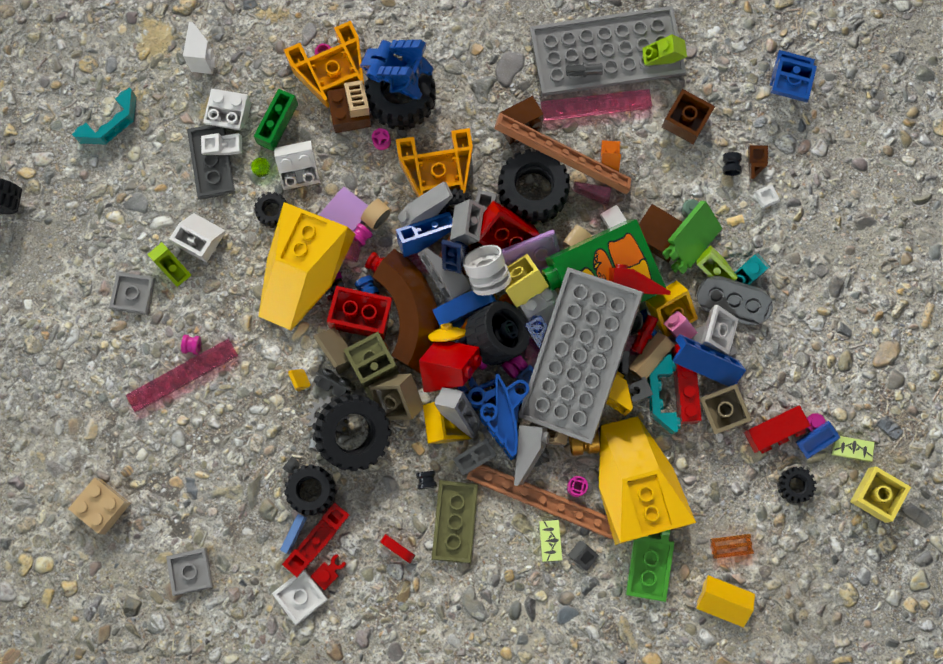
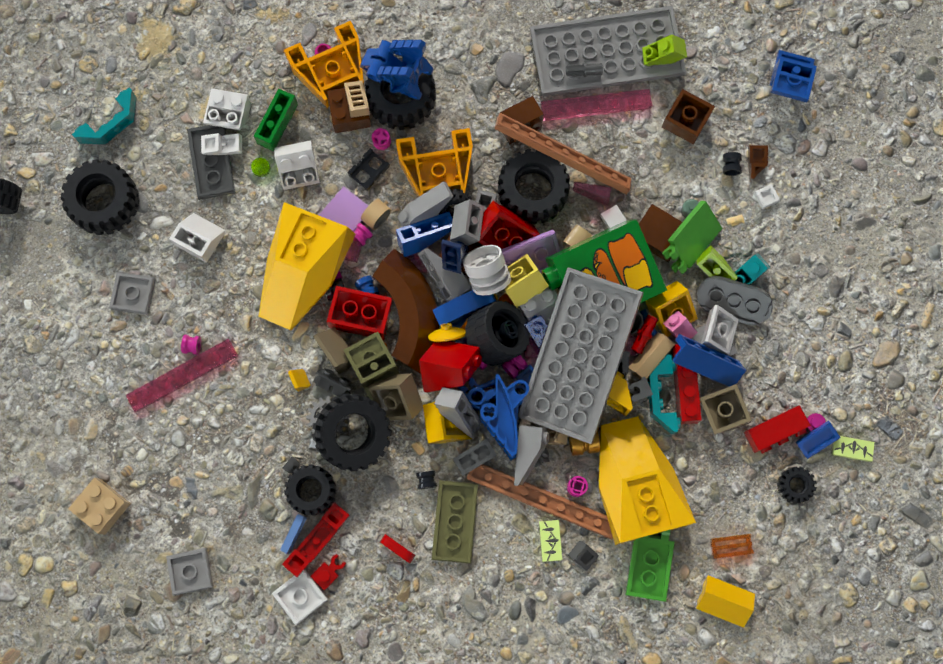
(89, 177): none -> black tyre
(169, 264): lime slope -> none
(198, 52): white slope -> none
(263, 202): black tyre -> none
(363, 165): none -> black piece
(373, 261): red wheel -> none
(610, 154): orange slope -> none
(635, 280): red slope -> none
(880, 494): light yellow brick -> none

